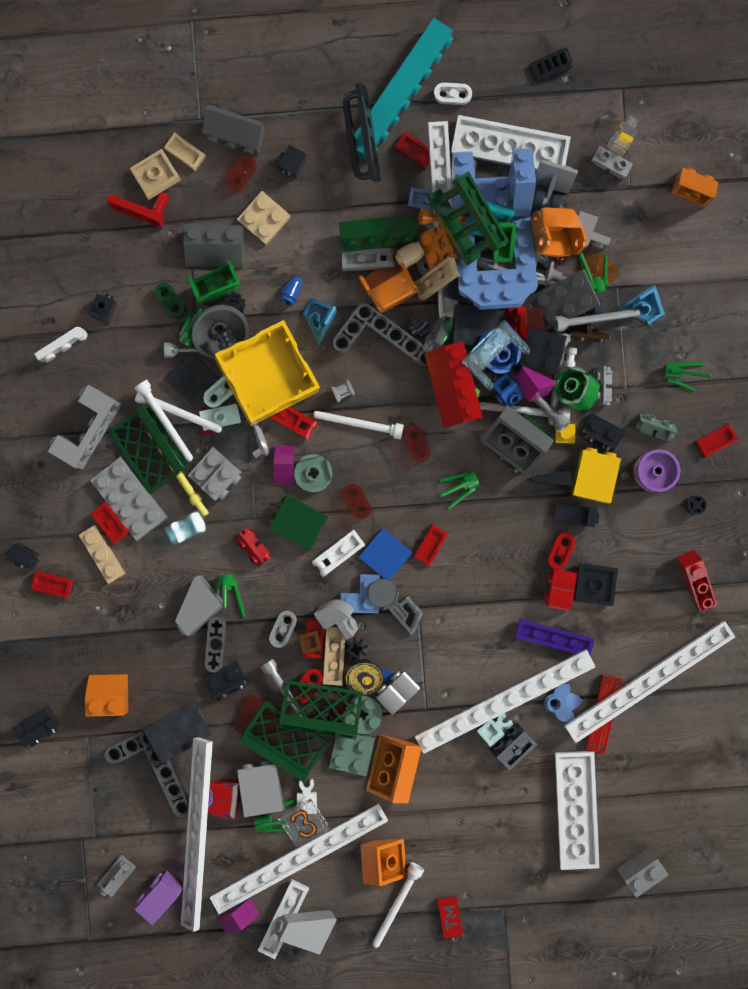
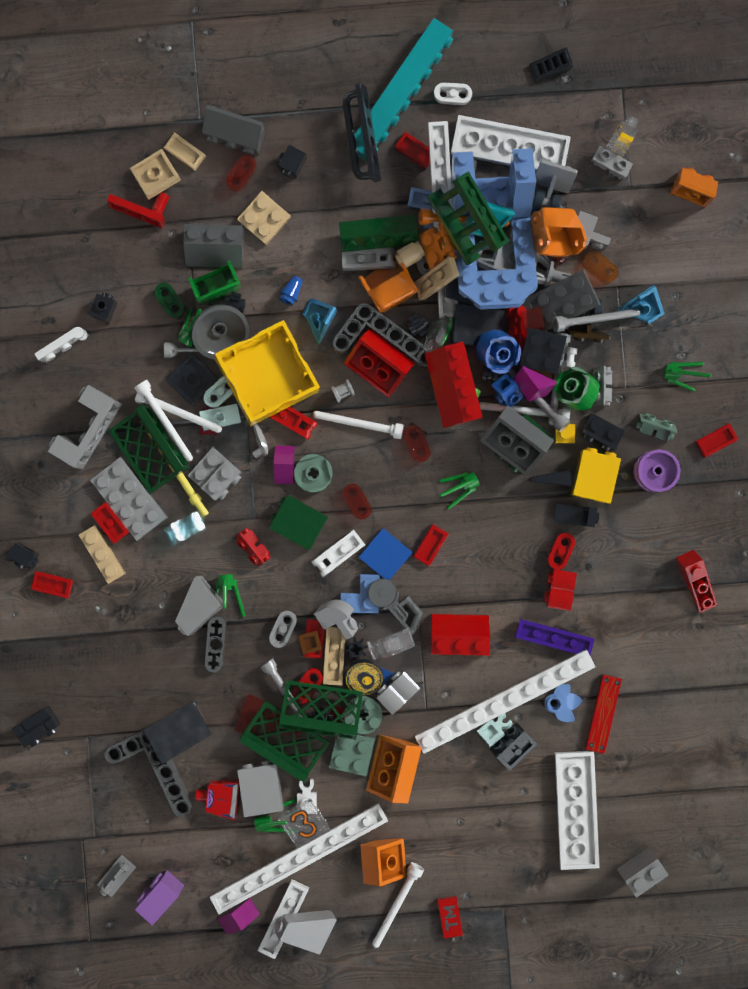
(107, 695): orange slope -> none
(196, 833): white plate -> none
(225, 338): black wheel -> none
(225, 680): black bracket -> none
(379, 362): none -> red slope
(391, 644): none -> clear brick
(460, 634): none -> red slope
(490, 348): clear light blue plate -> none
(506, 252): green slope -> none
(596, 584): black plate -> none
(597, 283): green plant -> none
(649, 681): white plate -> none
(699, 505): black wheel -> none

